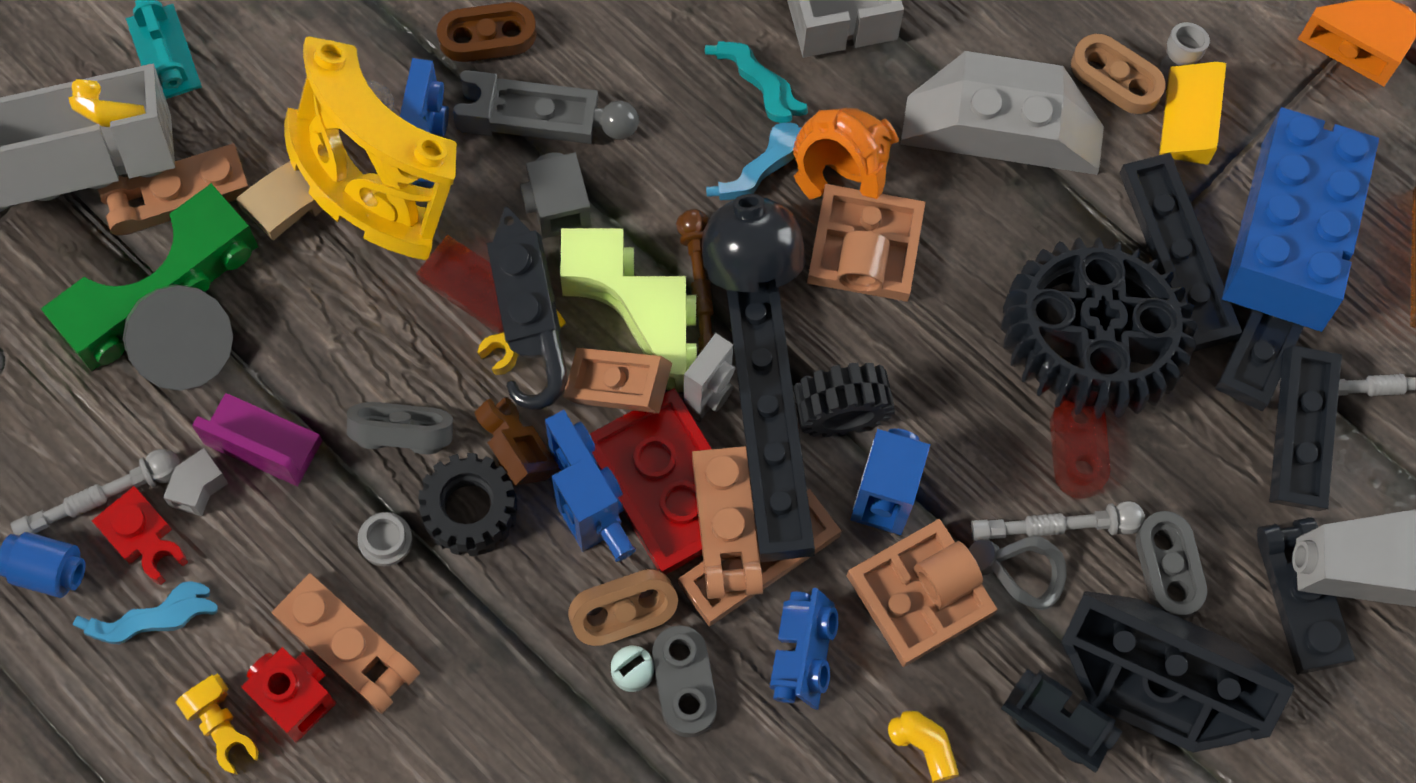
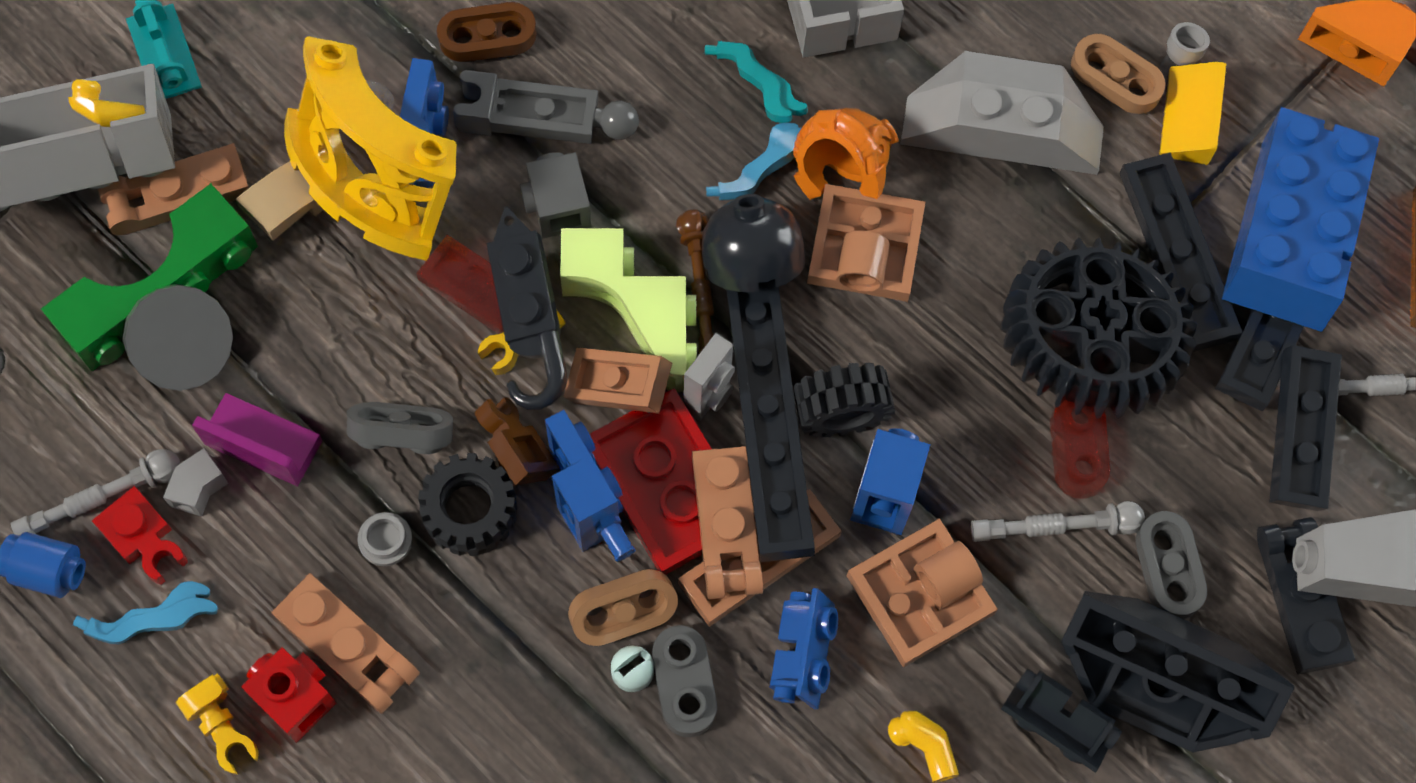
(990, 557): dark grey piece -> none

